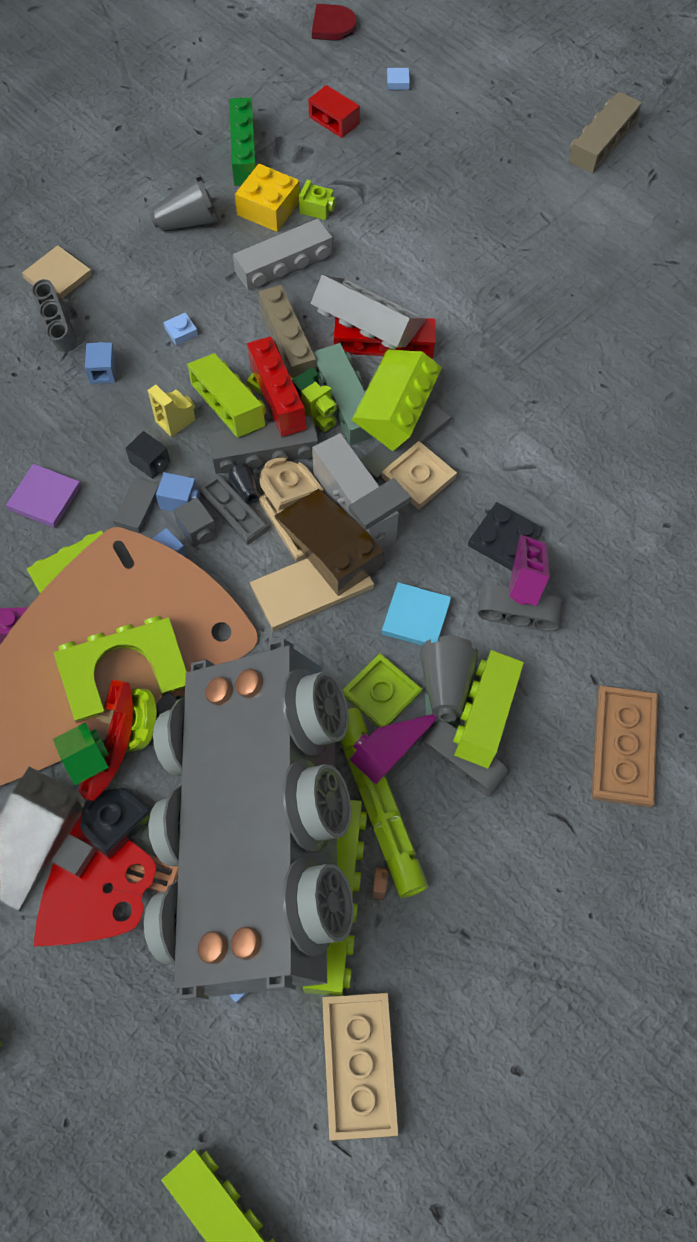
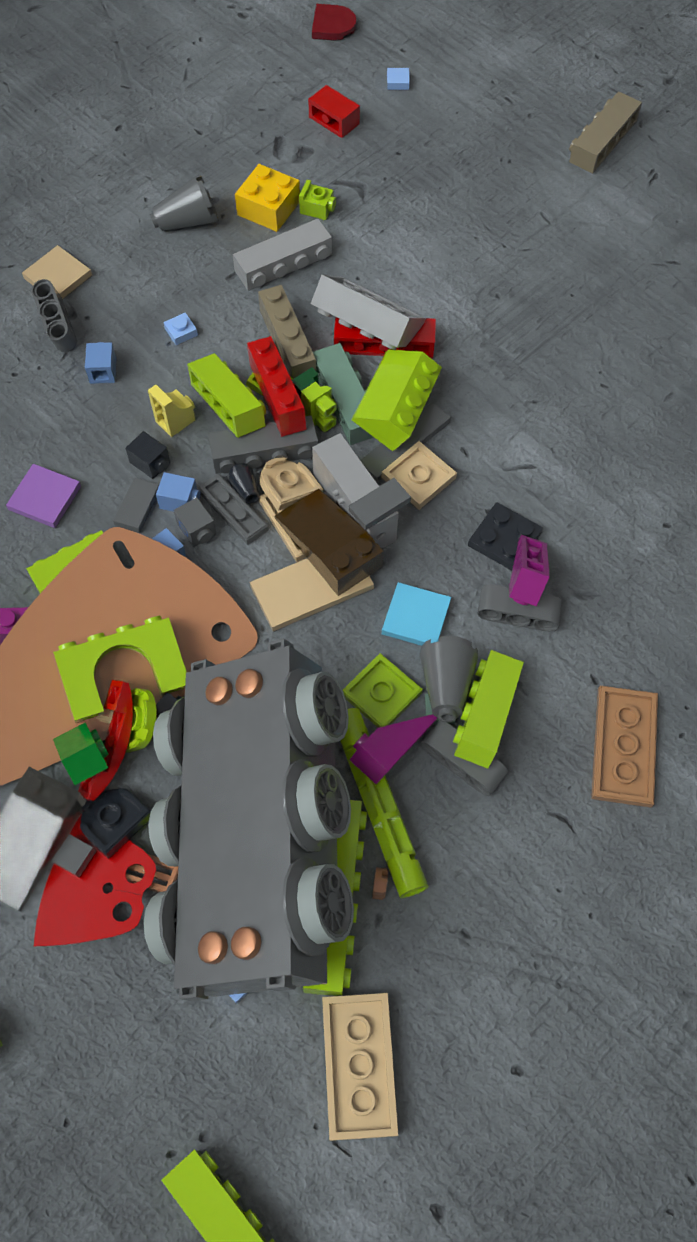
(242, 139): green brick -> none

